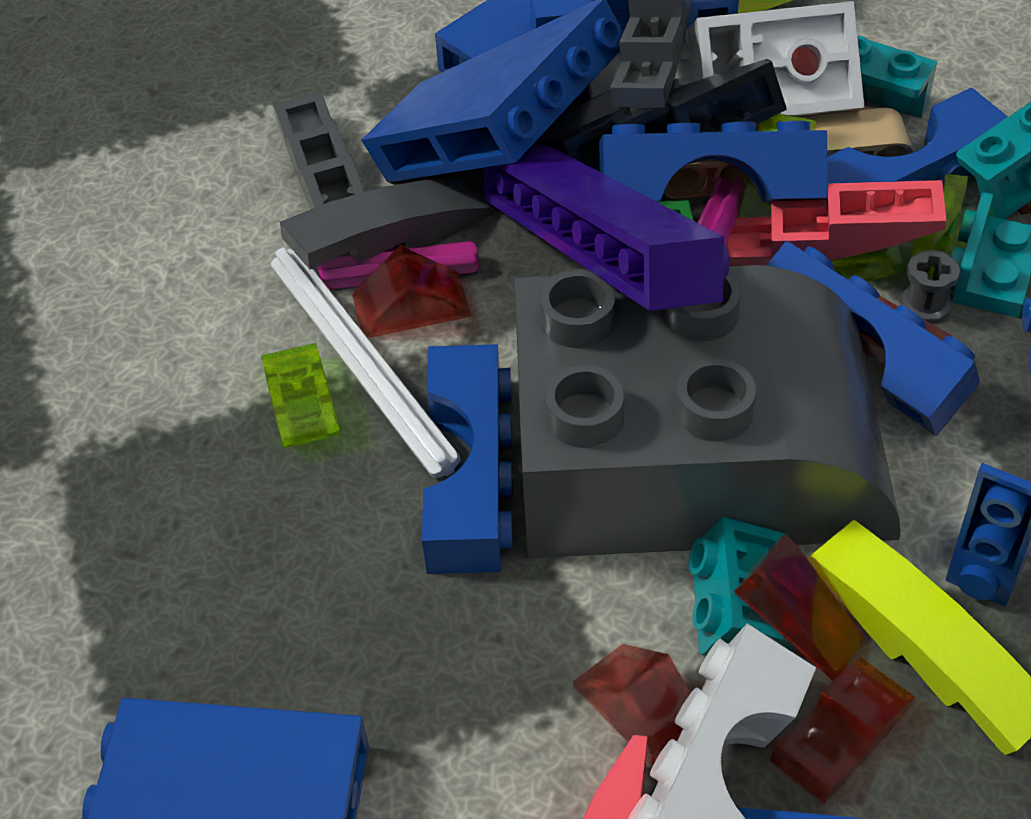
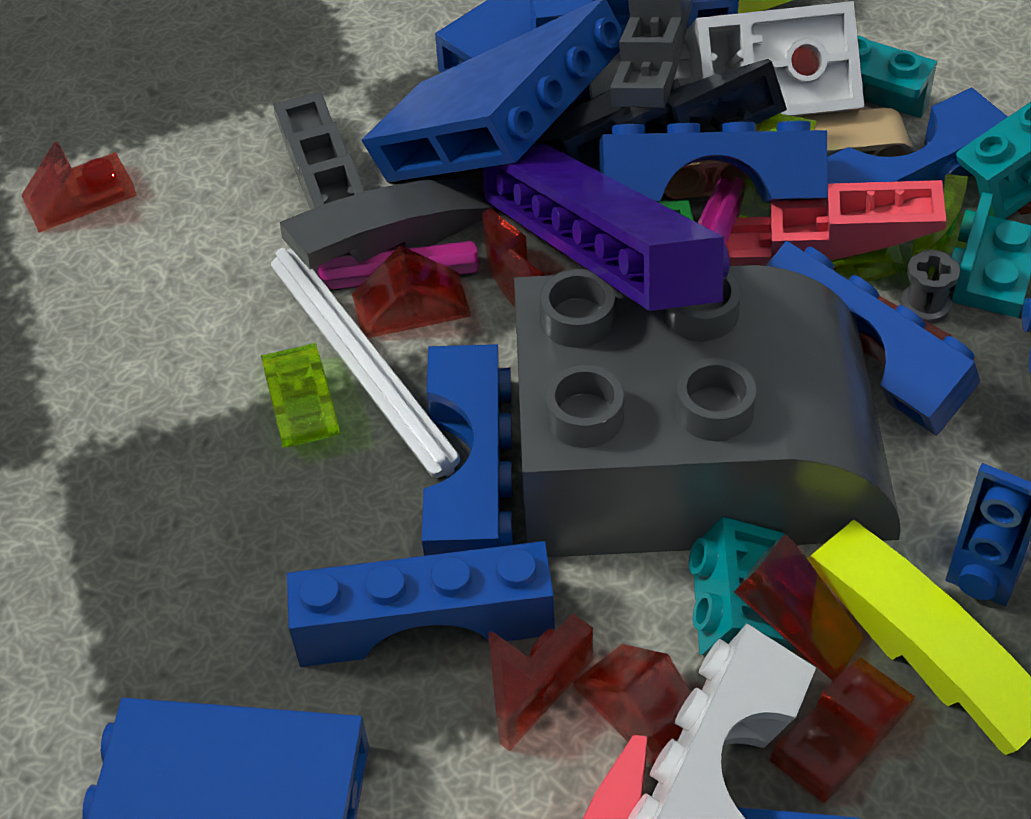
(66, 193): none -> clear red slope
(351, 608): none -> blue arch
(506, 253): none -> clear red slope
(531, 684): none -> clear red slope

